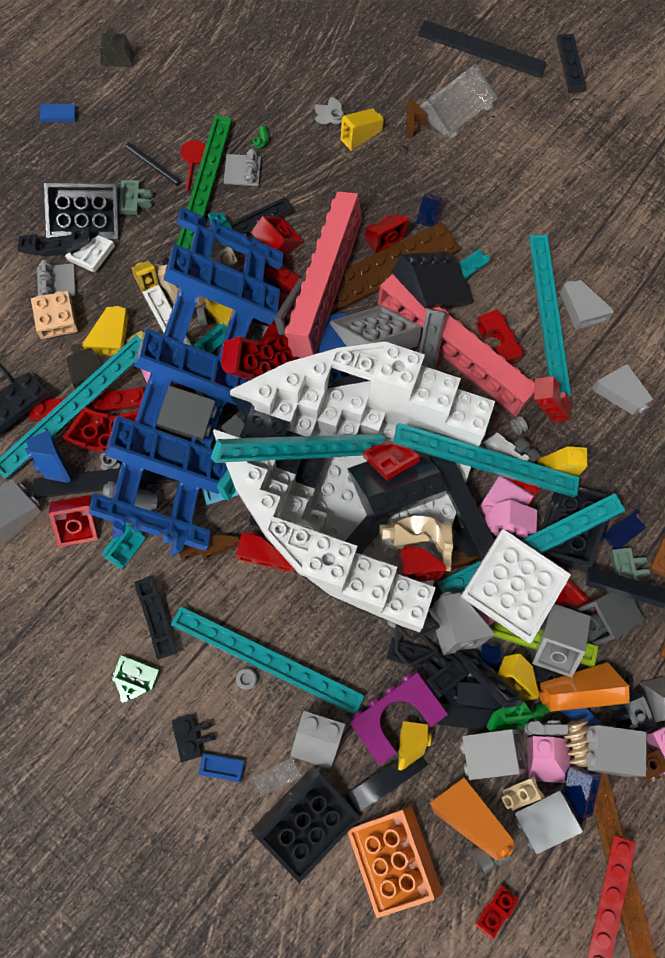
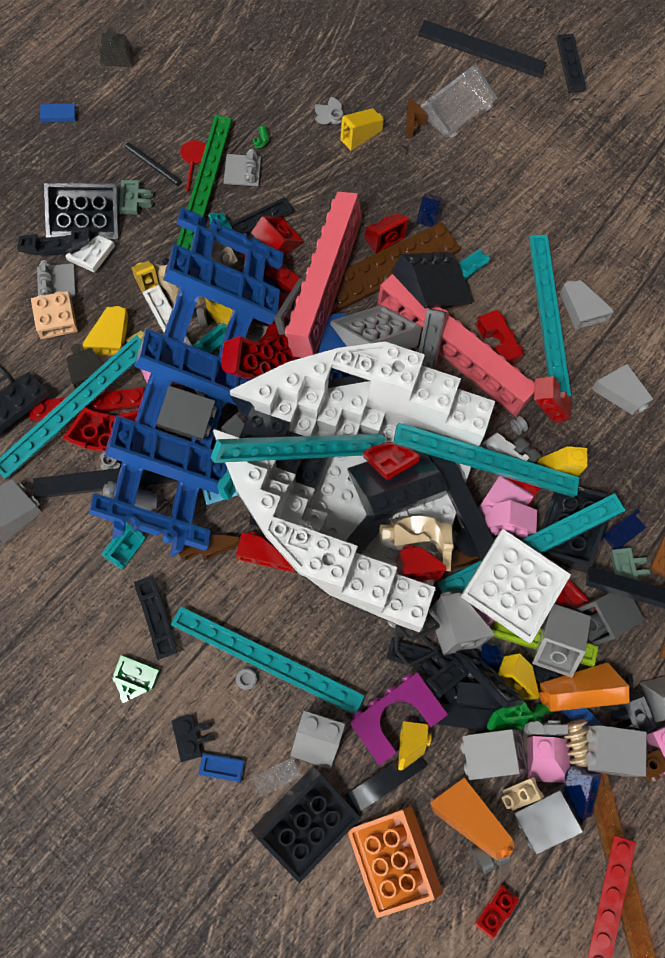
(47, 457): blue slope -> none
(72, 522): red slope -> none

